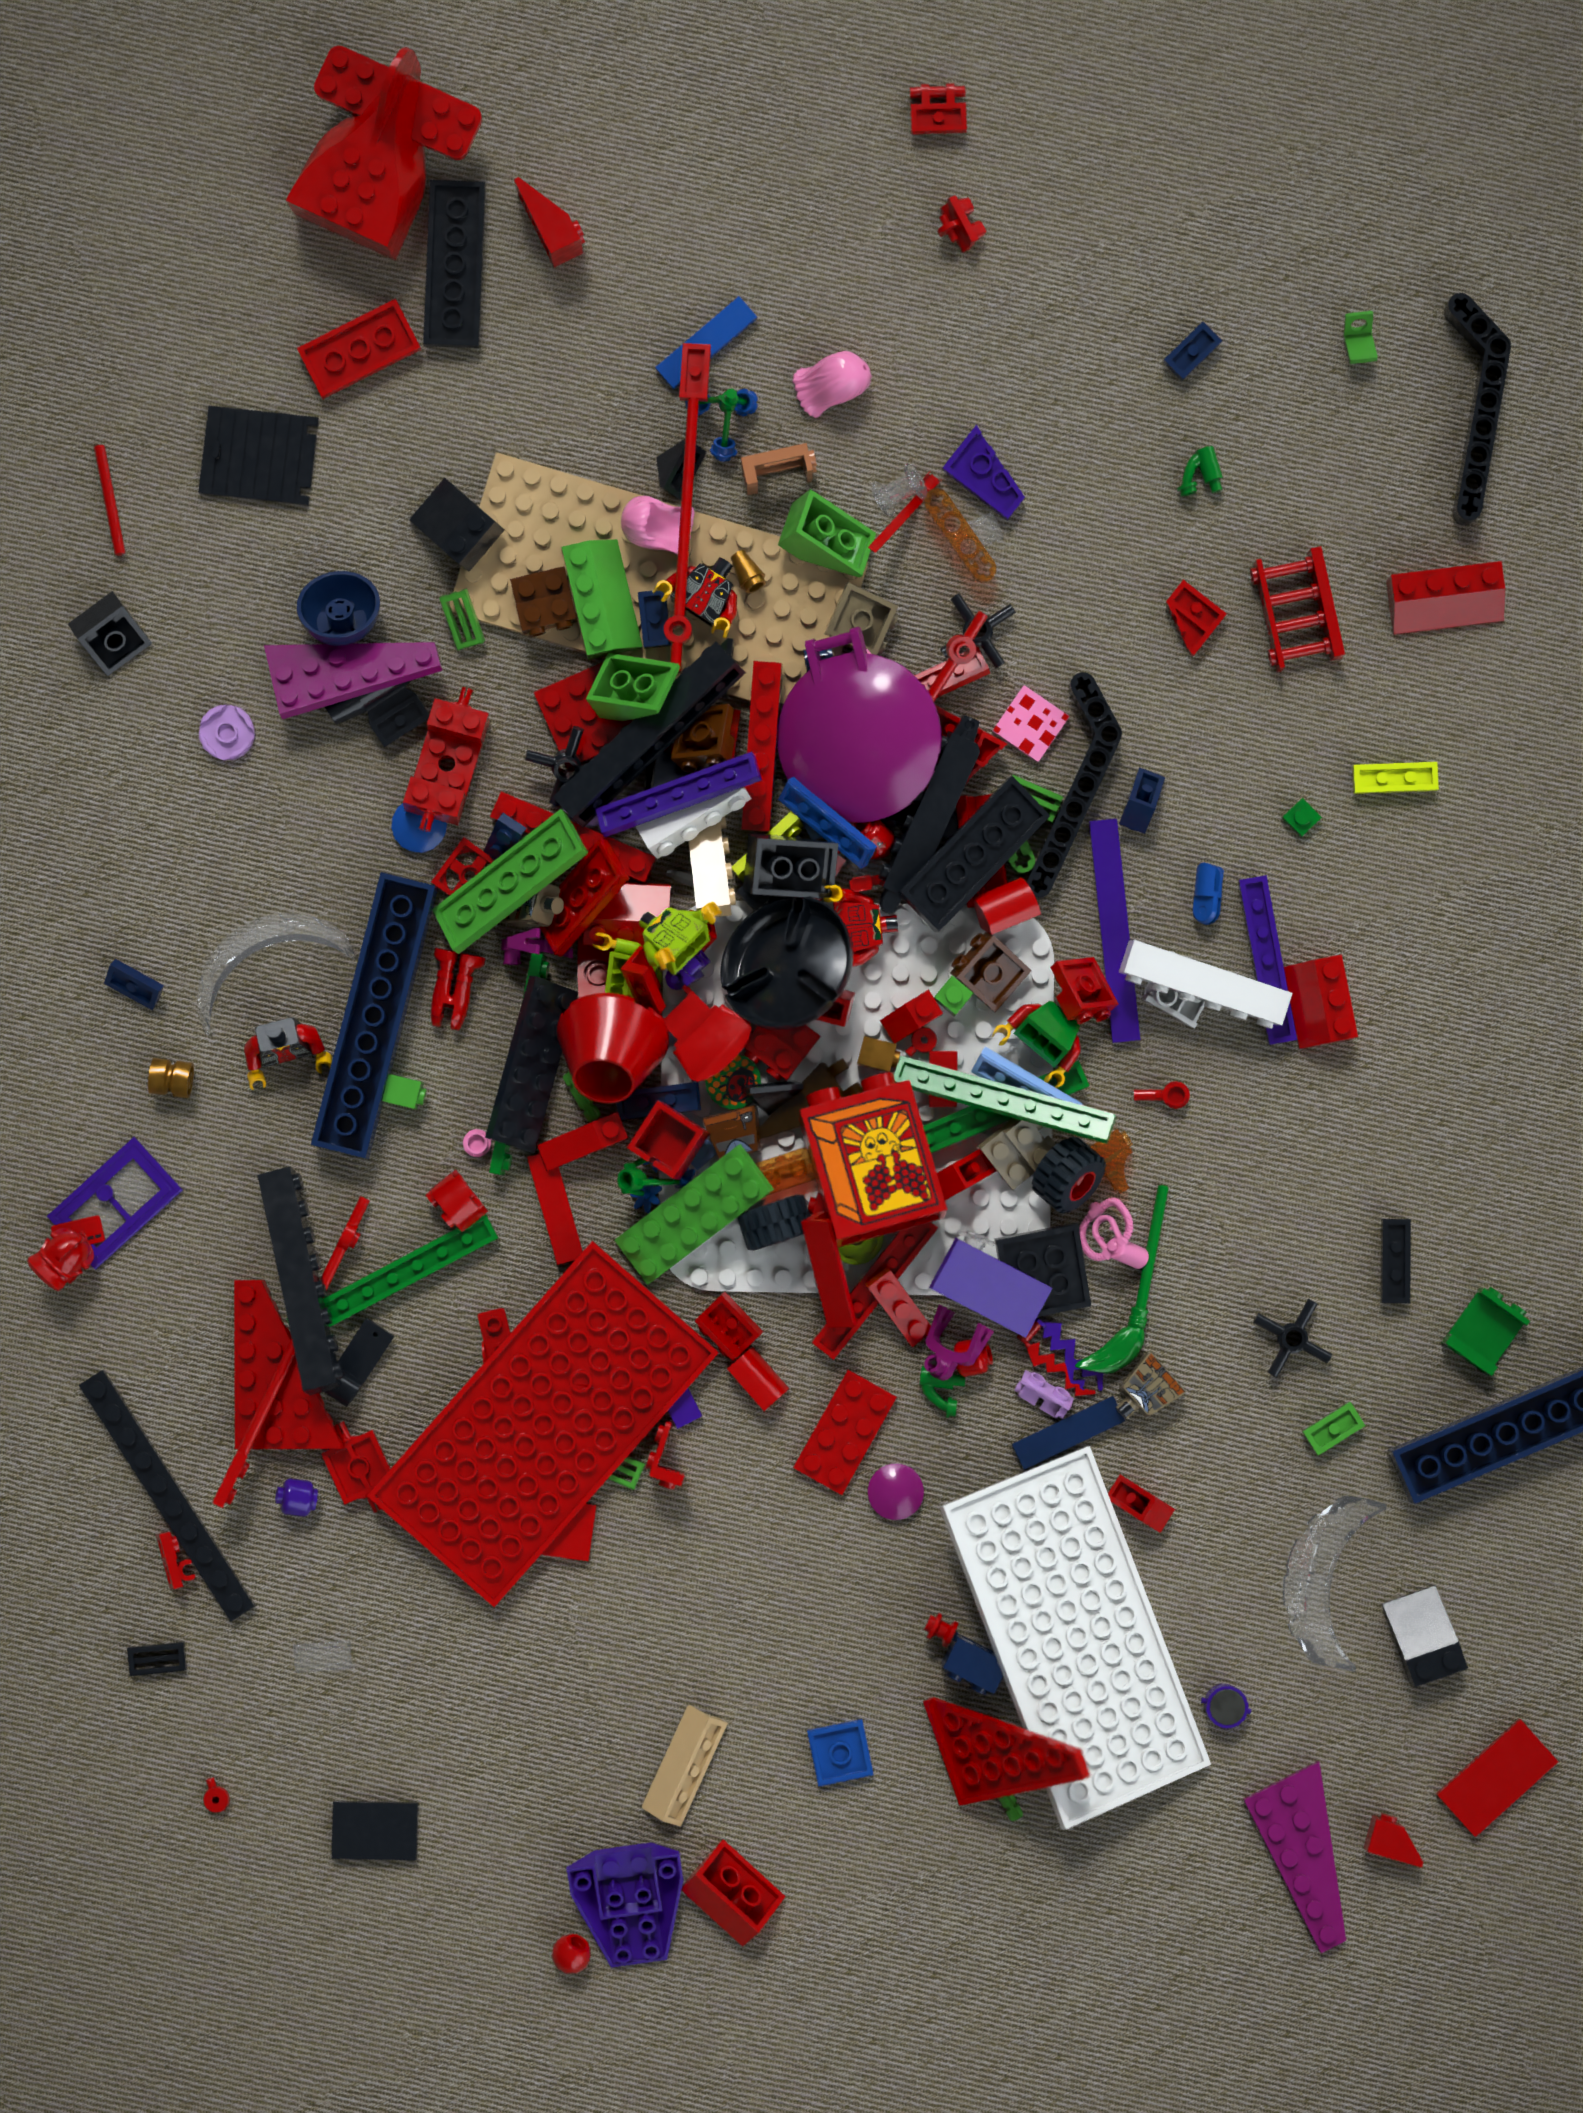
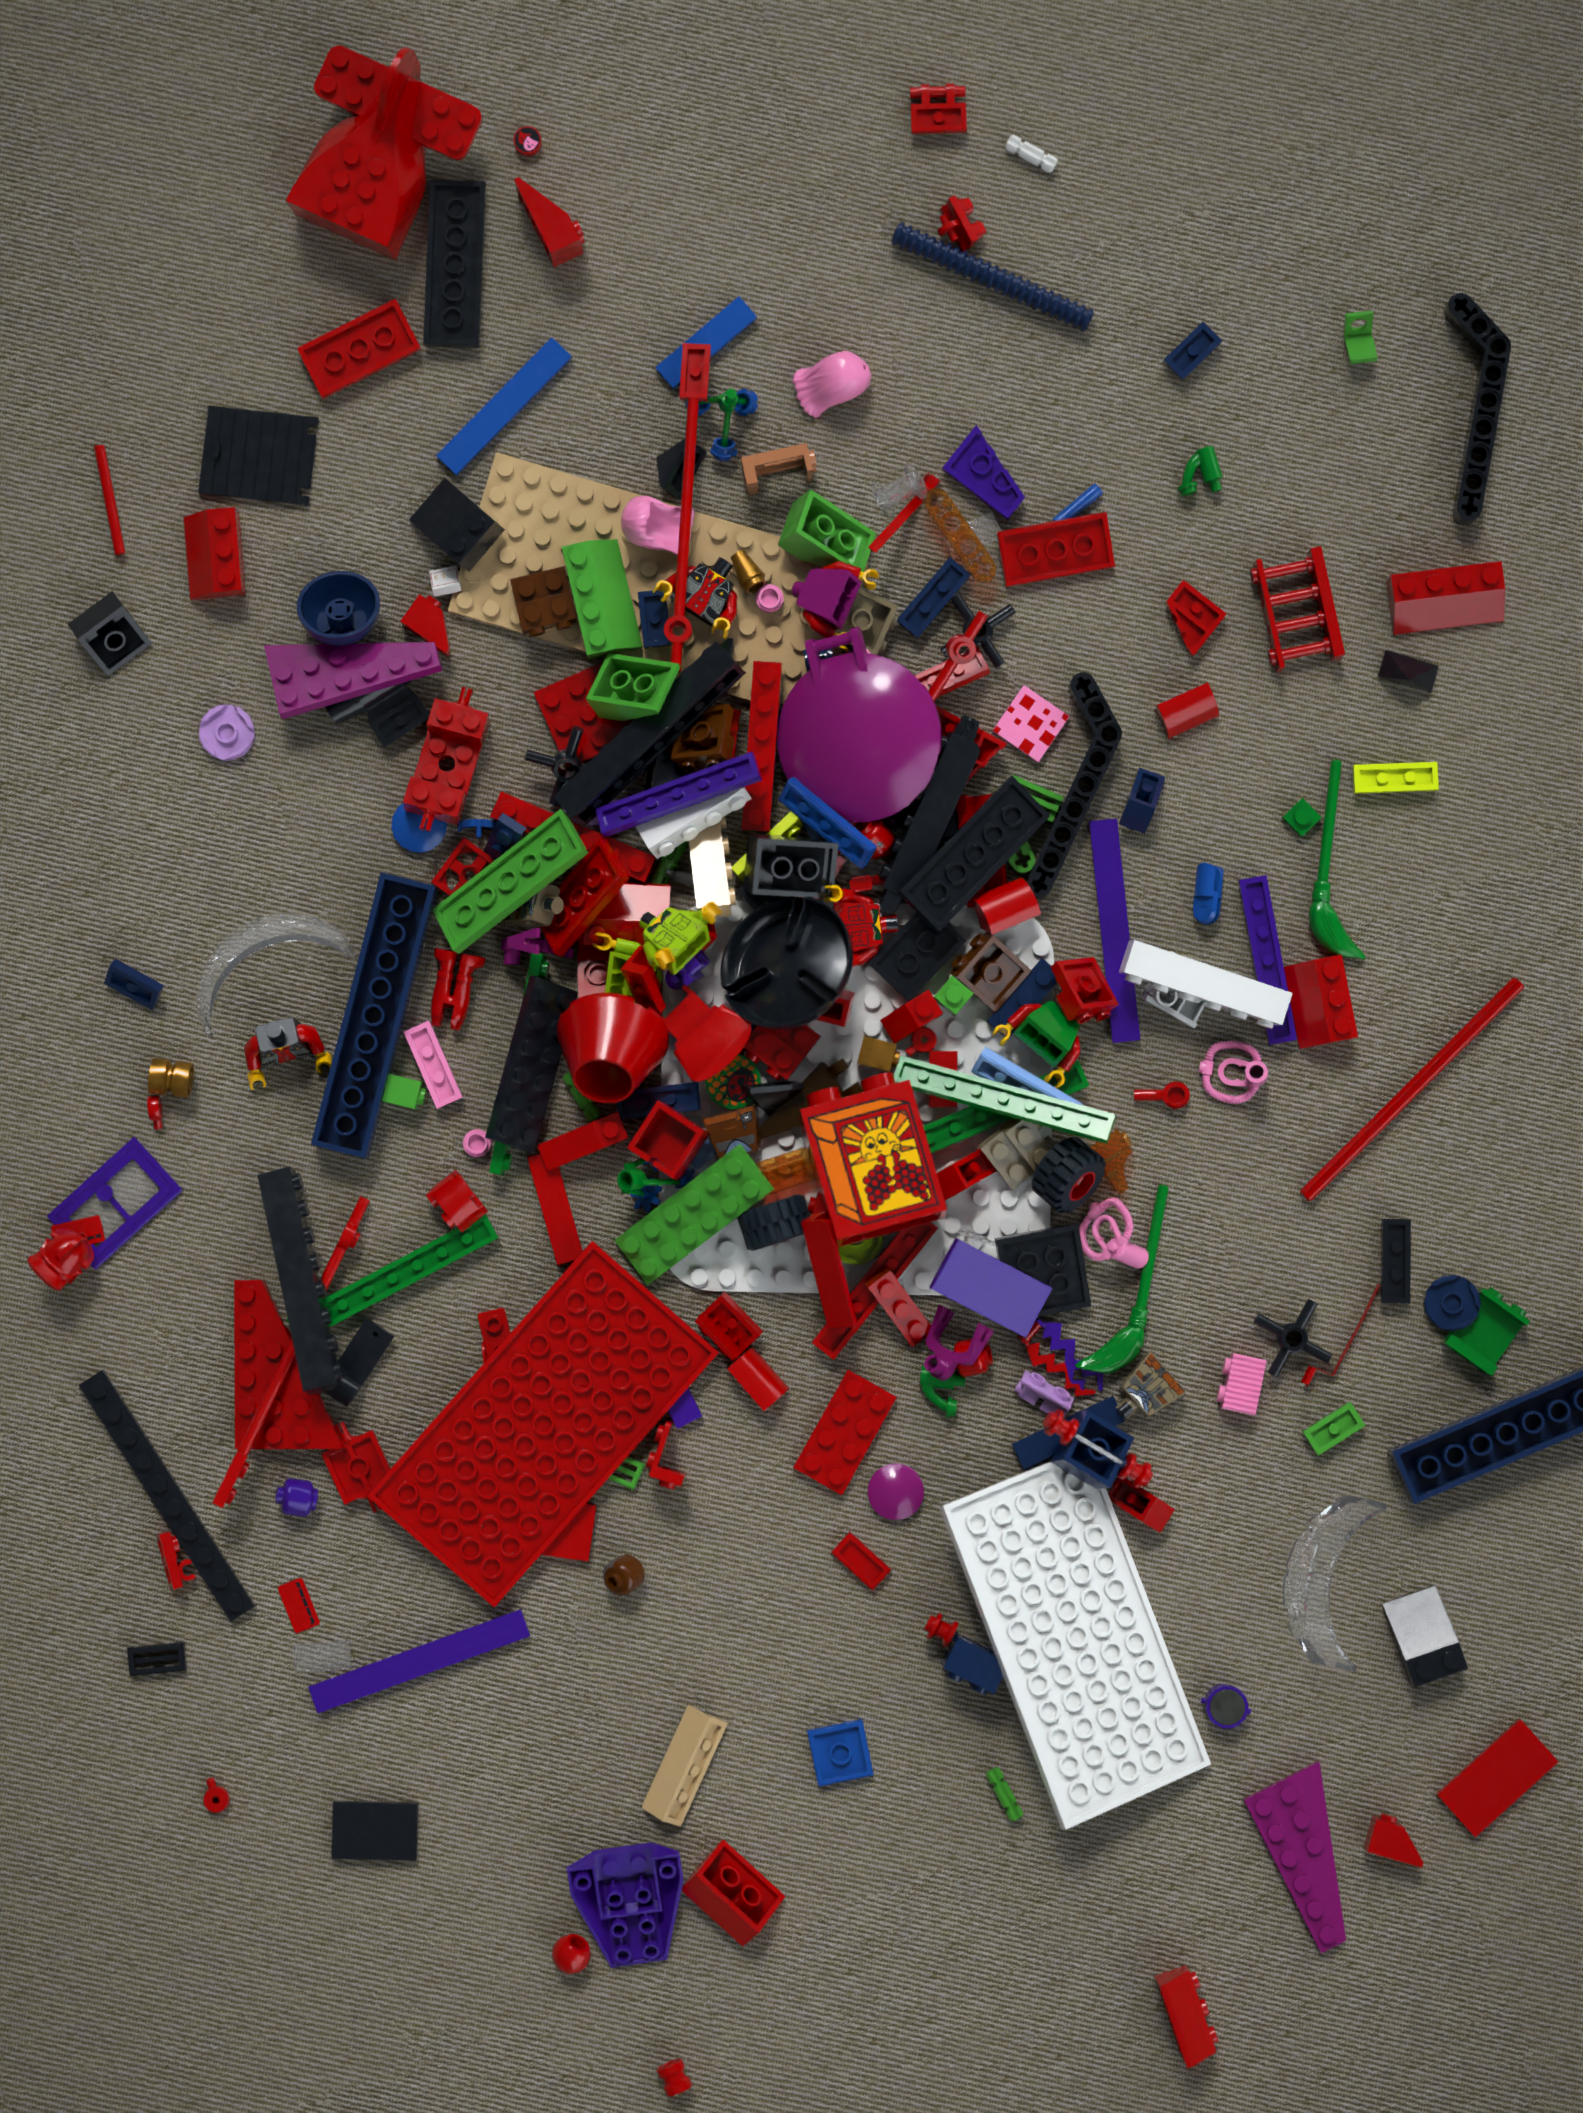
(155, 1111): none -> red piece
(214, 554): none -> red slope
(298, 1605): none -> red sticker
(419, 1661): none -> dark purple tile
(428, 622): none -> red slope
(433, 1064): none -> bright pink plate
(445, 581): none -> white tile
(464, 594): bright green tile -> none
(476, 823): none -> blue piece
(504, 406): none -> blue tile
(527, 141): none -> tile
(623, 1575): none -> reddish brown head
(668, 863): none -> bright green axle
(674, 2077): none -> red wheel
(769, 598): none -> bright pink plate
(829, 596): none -> magenta torso
(861, 1560): none -> red tile
(915, 955): none -> black plate
(933, 597): none -> dark blue plate
(992, 276): none -> dark blue piece
(998, 1758): red wing -> none
(1030, 991): none -> dark blue plate
(1031, 153): none -> white axle
(1055, 549): none -> red tile
(1080, 503): none -> blue piece
(1095, 1450): none -> dark blue brick
(1187, 710): none -> red brick
(1187, 2015): none -> red slope
(1241, 1384): none -> bright pink brick
(1255, 1072): none -> bright pink piece
(1311, 1370): none -> red piece
(1322, 916): none -> green piece
(1408, 671): none -> black slope
(1412, 1089): none -> red axle
(1452, 1303): none -> dark blue tile

